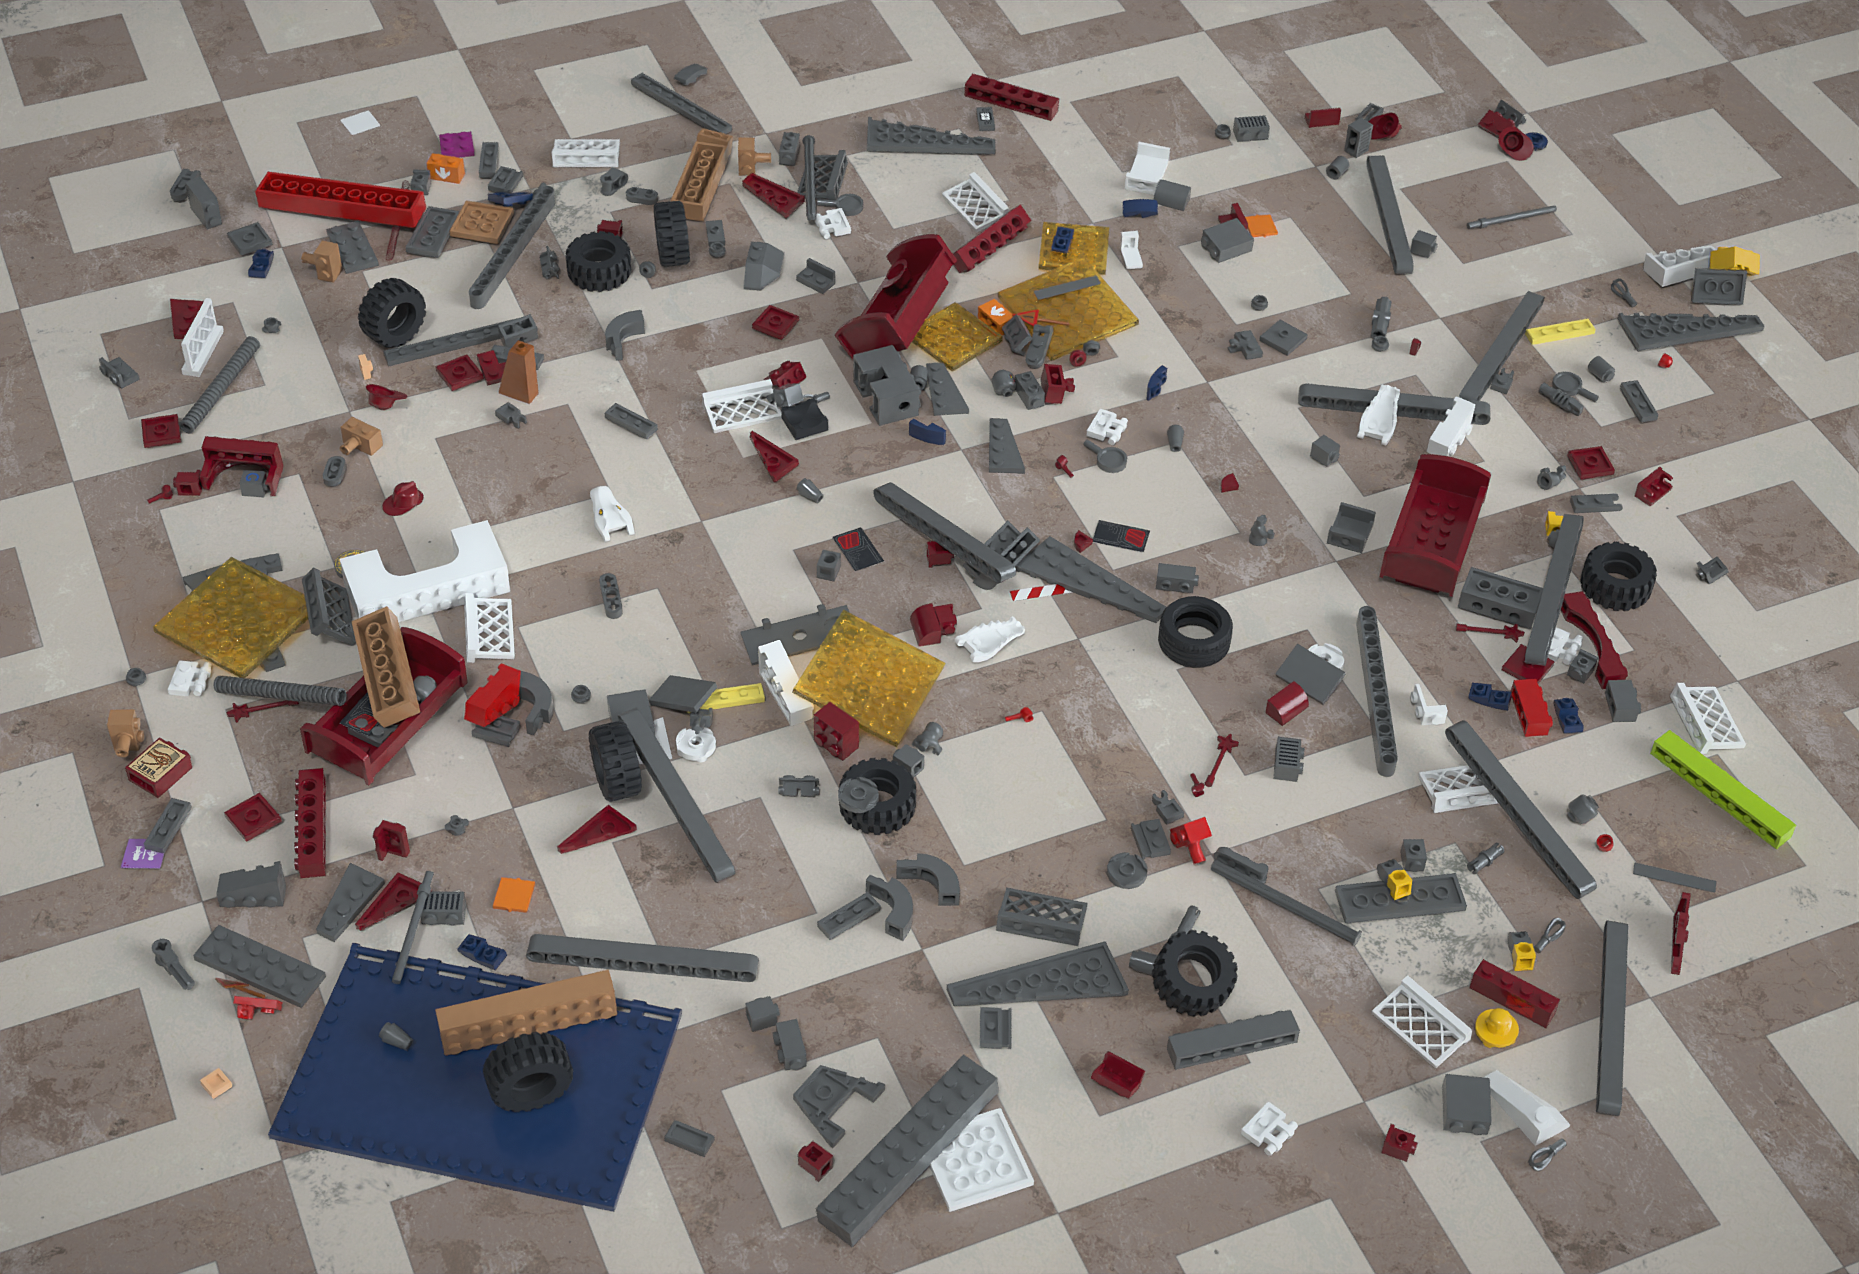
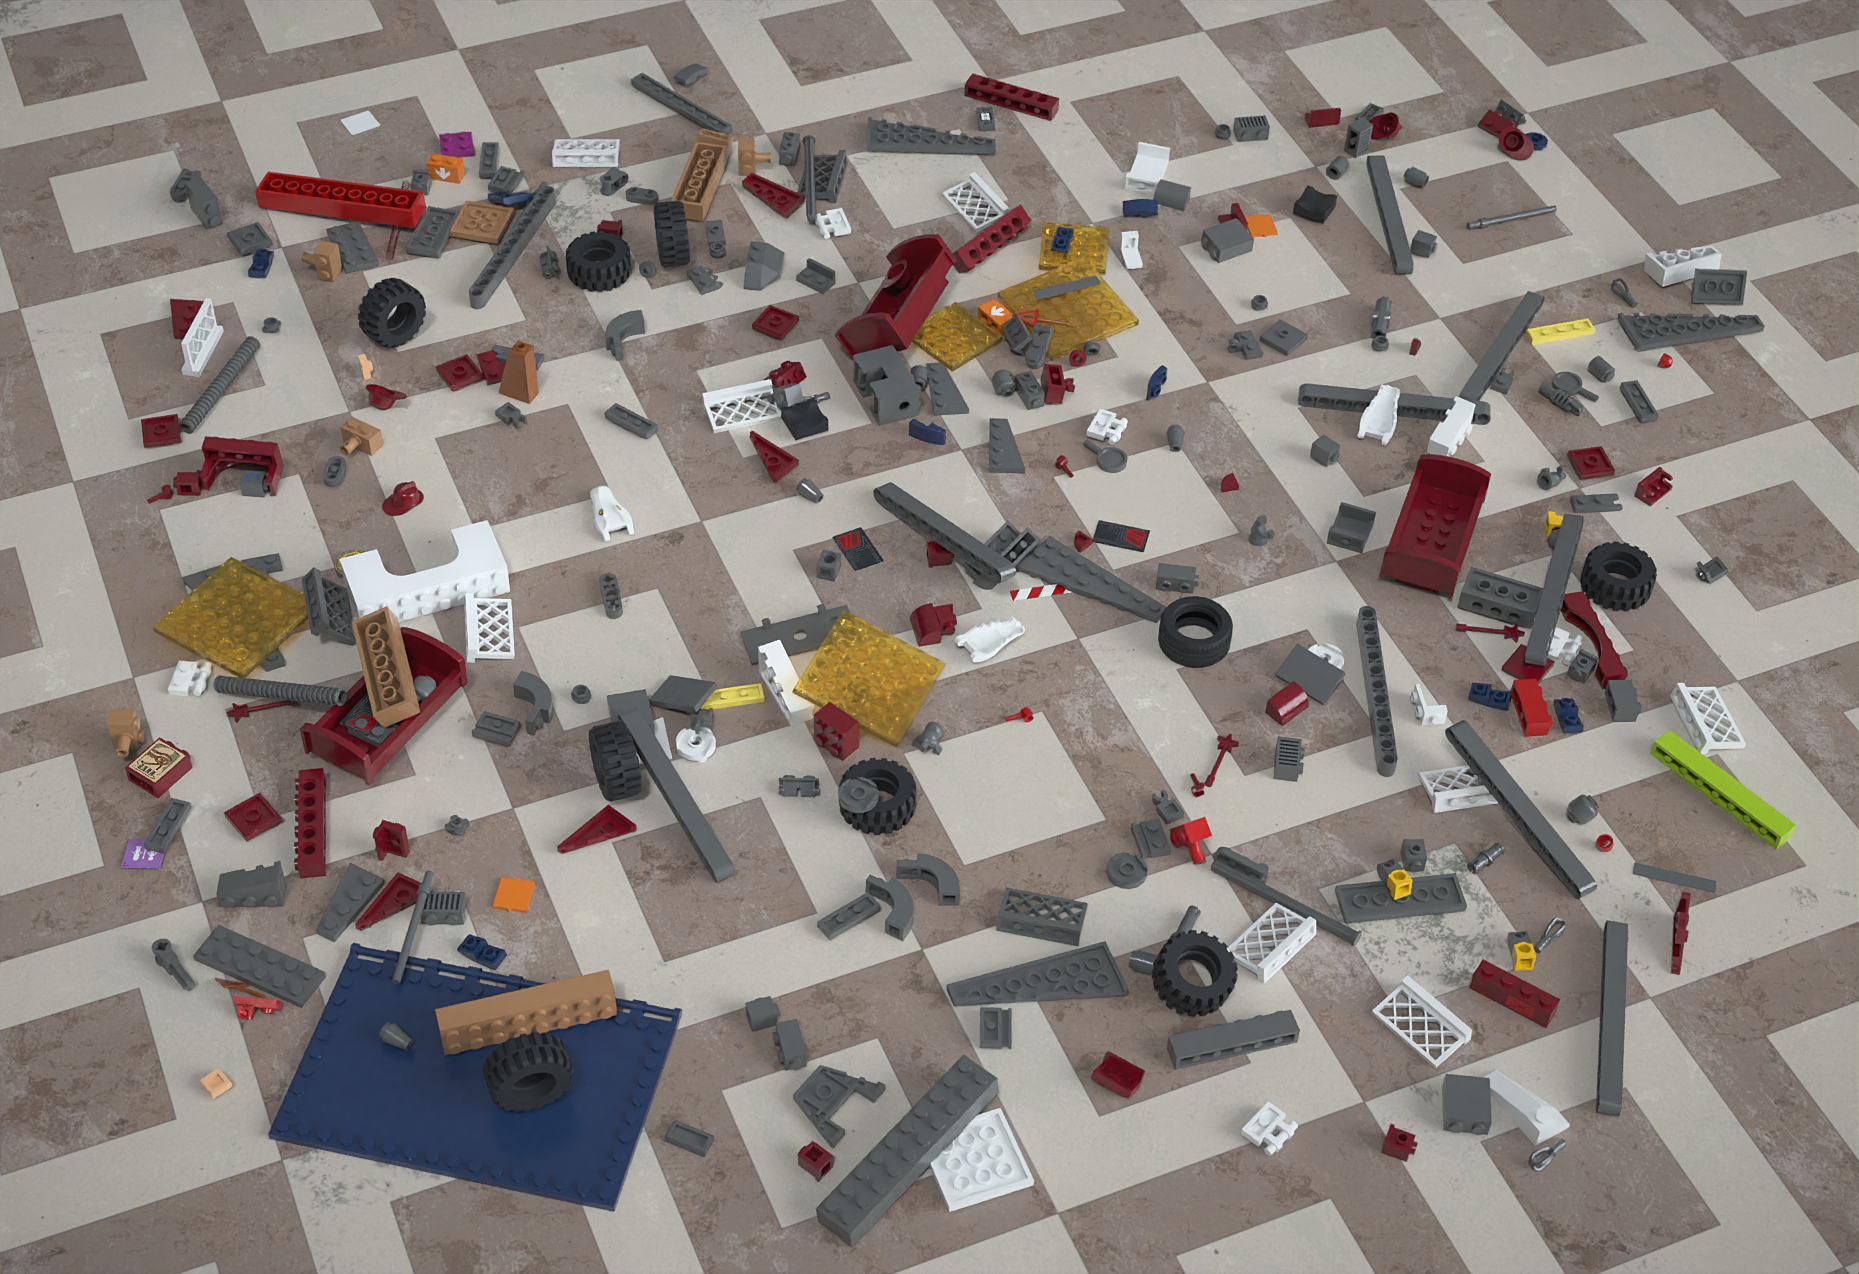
(118, 372): dark grey bracket -> none
(135, 677): dark grey plate -> none
(442, 344): dark grey tile -> none
(495, 697): red wedge -> none
(520, 329): dark grey brick -> none
(642, 958): dark grey beam -> none
(704, 280): none -> dark grey plate
(850, 204): dark grey piece -> none
(910, 759): dark grey brick -> none
(1284, 948): none -> white fence
(1315, 205): none -> black brick
(1416, 177): none -> dark grey brick
(1496, 1028): yellow plate -> none
(1735, 259): yellow wedge -> none

